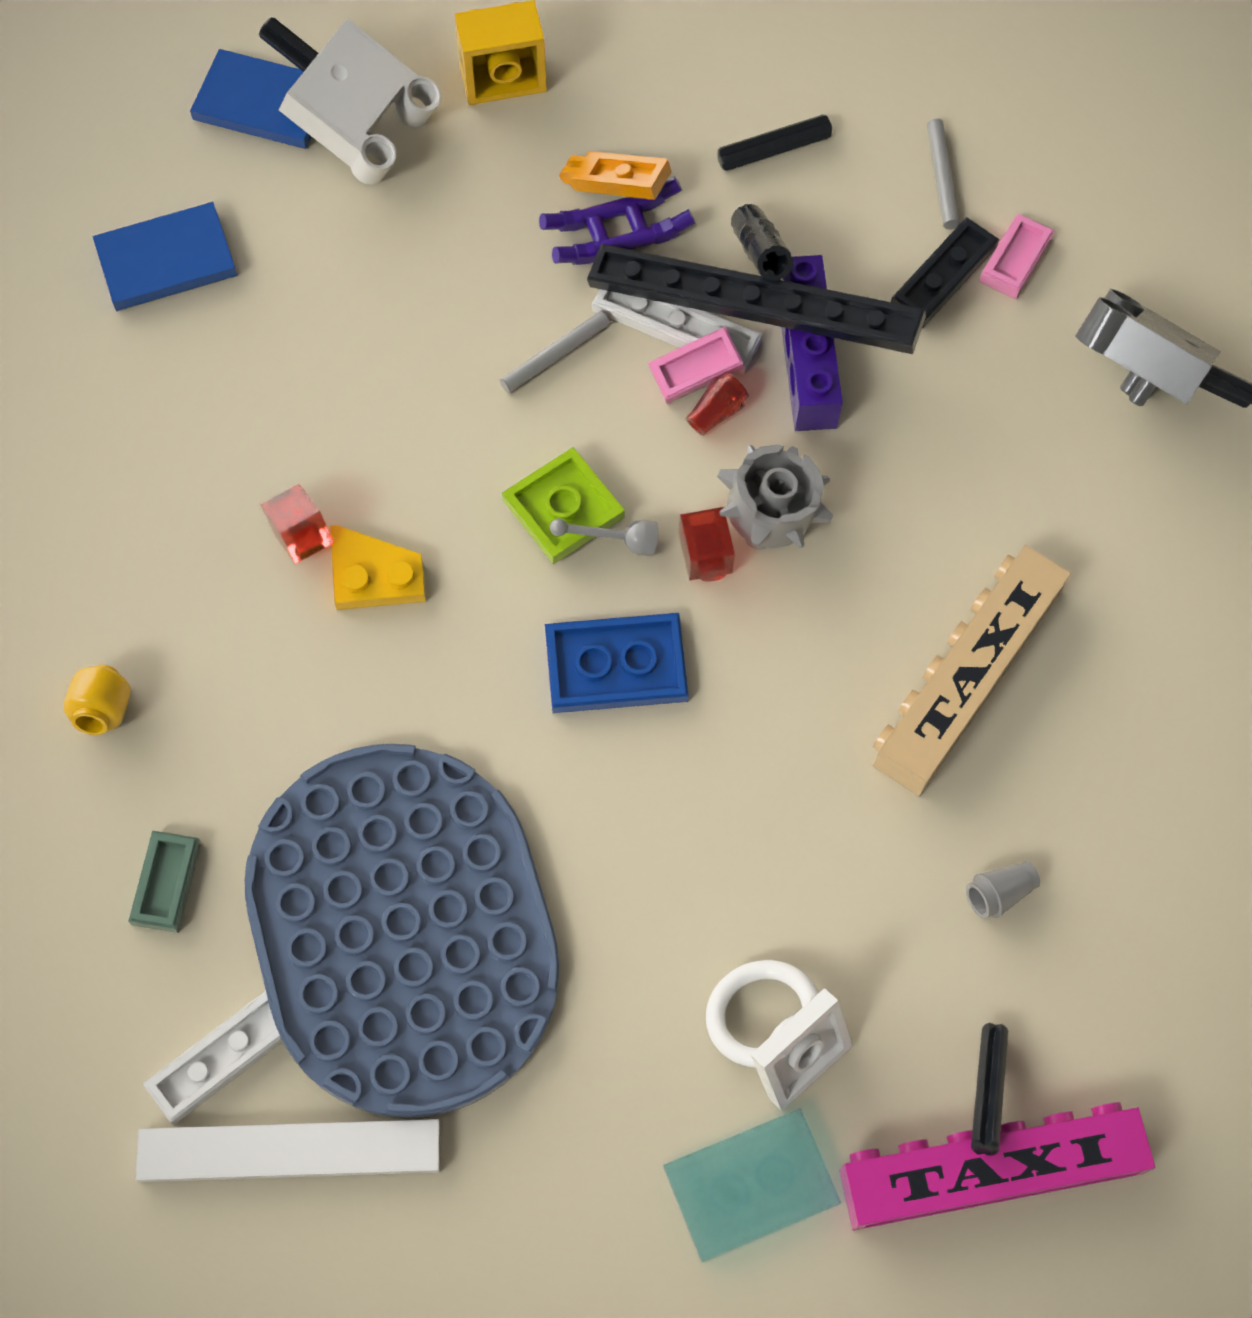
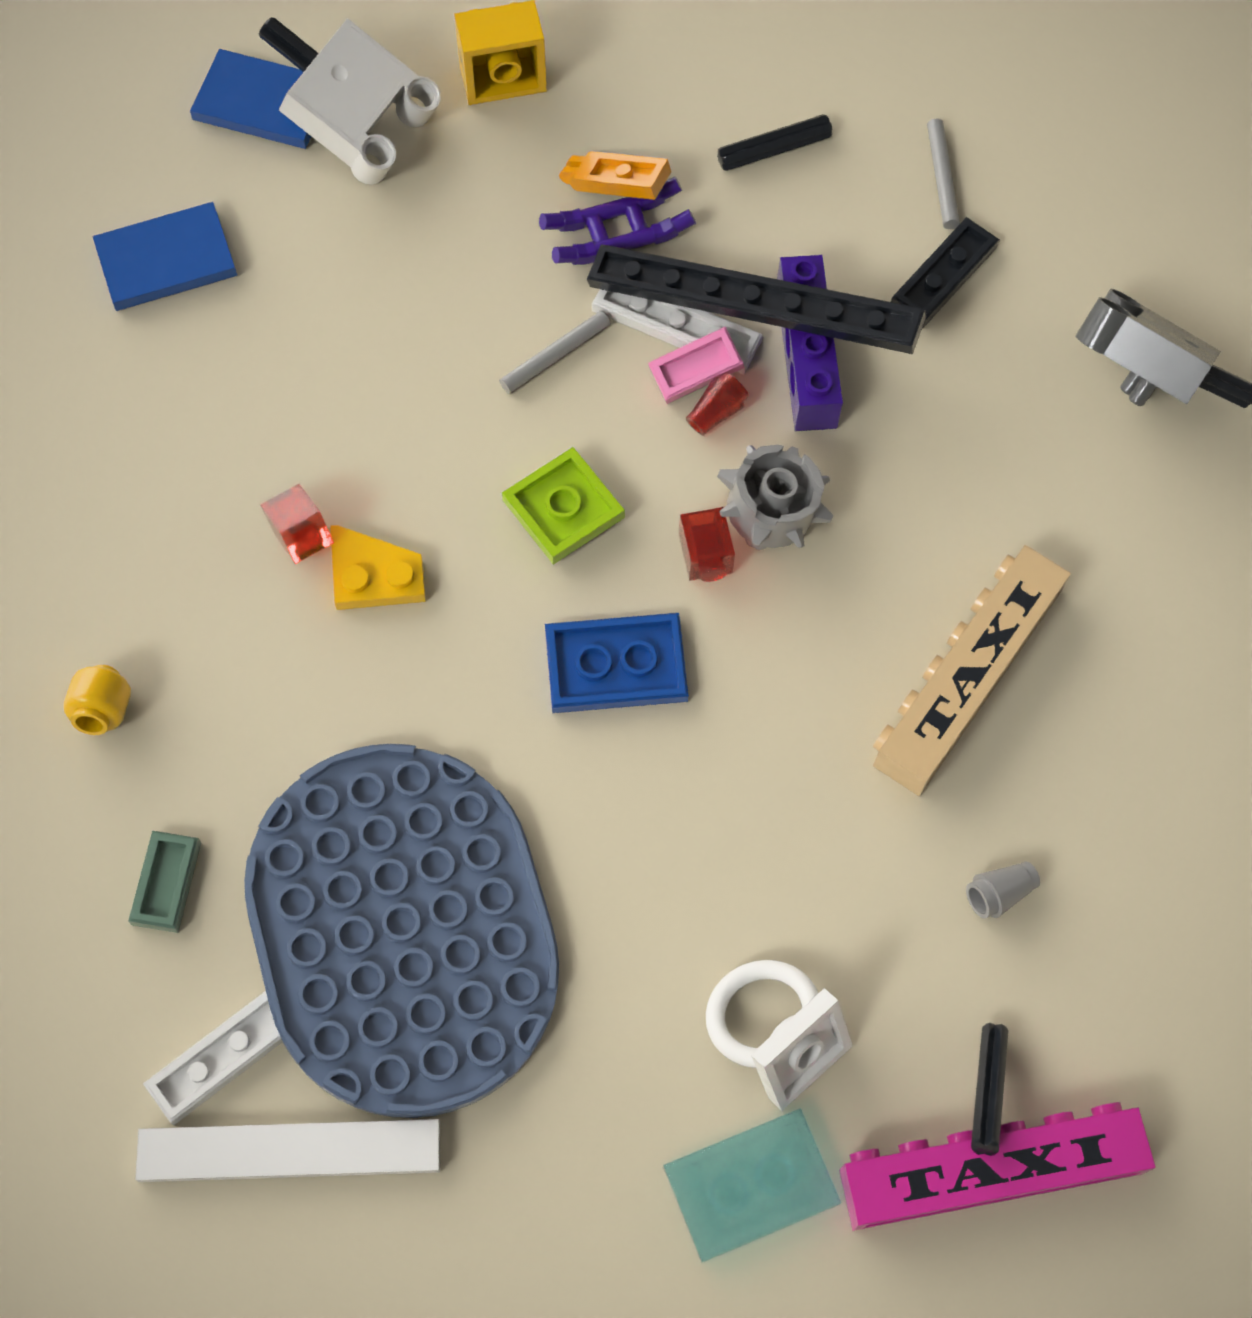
(639, 536): light grey hinge -> none
(761, 242): black axle -> none
(1016, 256): bright pink tile -> none

